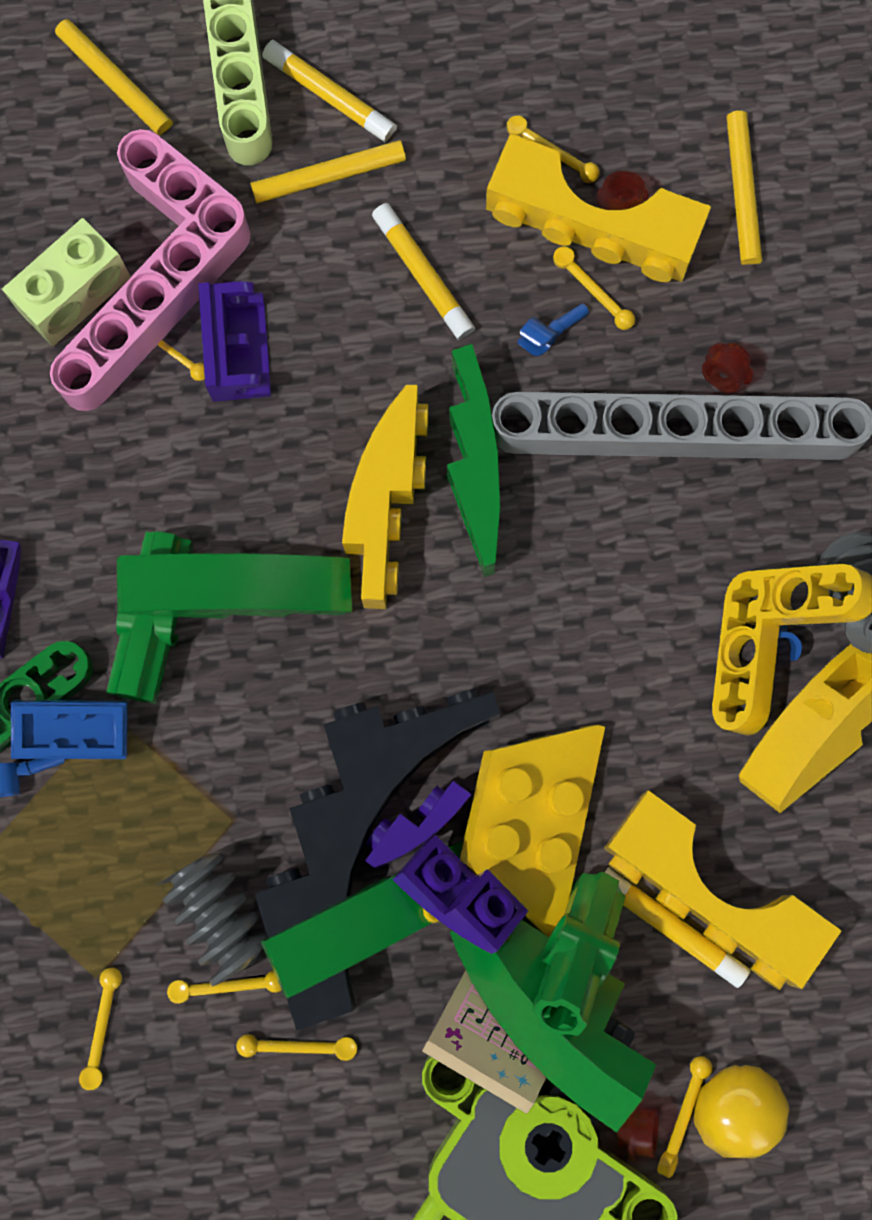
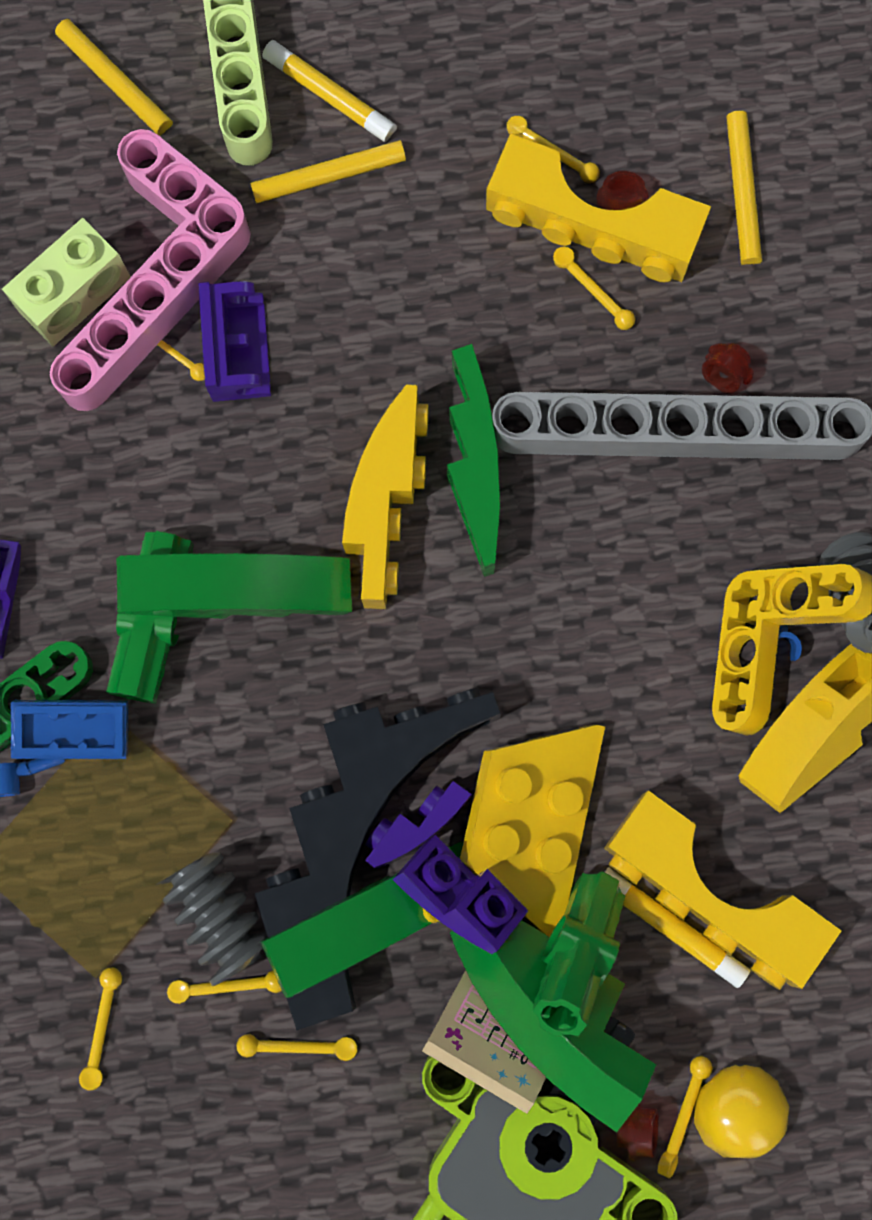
(423, 271): yellow bar -> none
(538, 337): blue hand -> none

